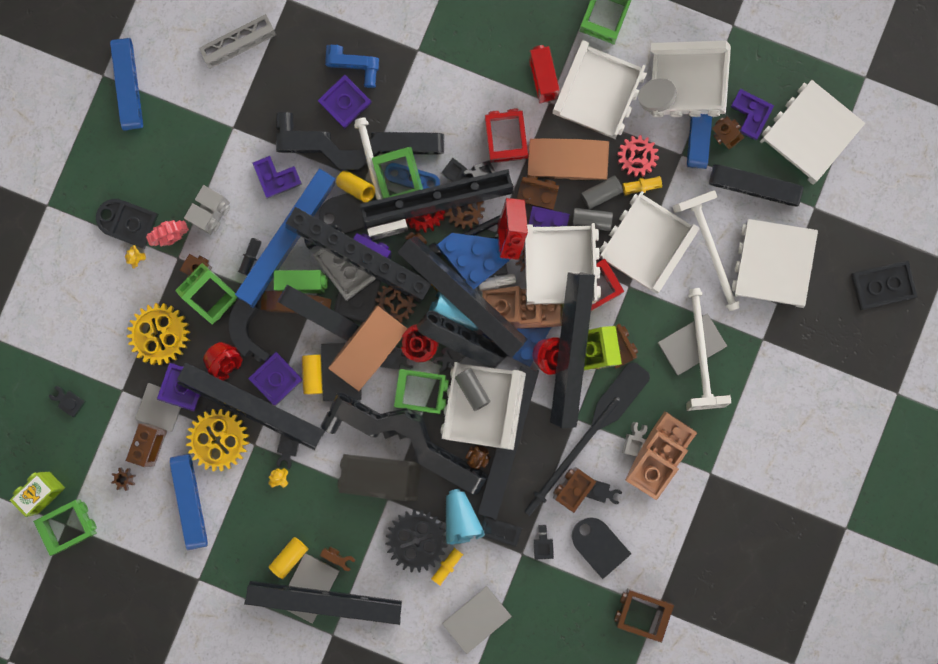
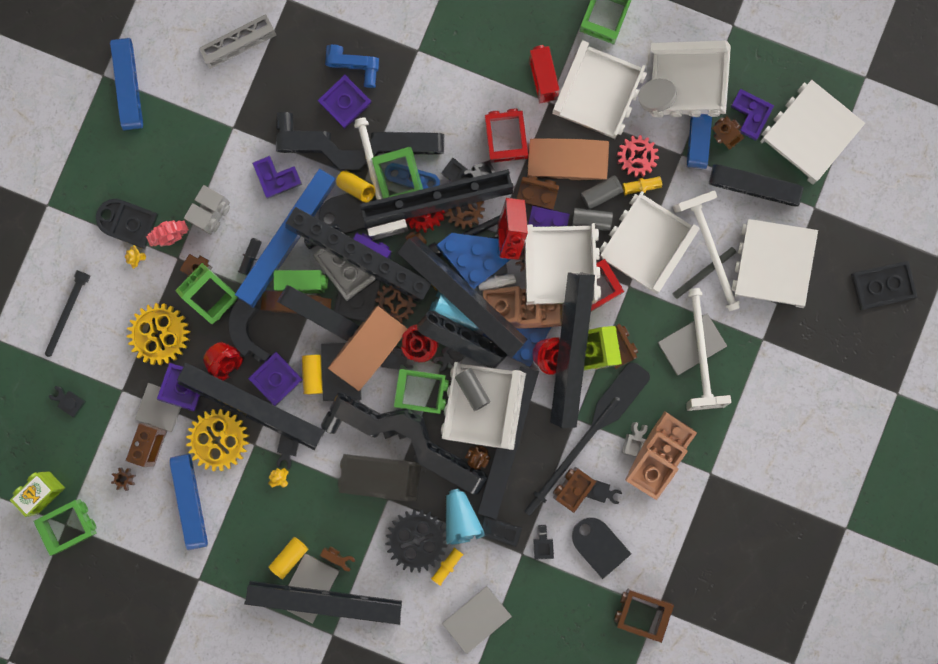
(80, 280): none -> black piece
(702, 274): none -> pearl dark grey bar

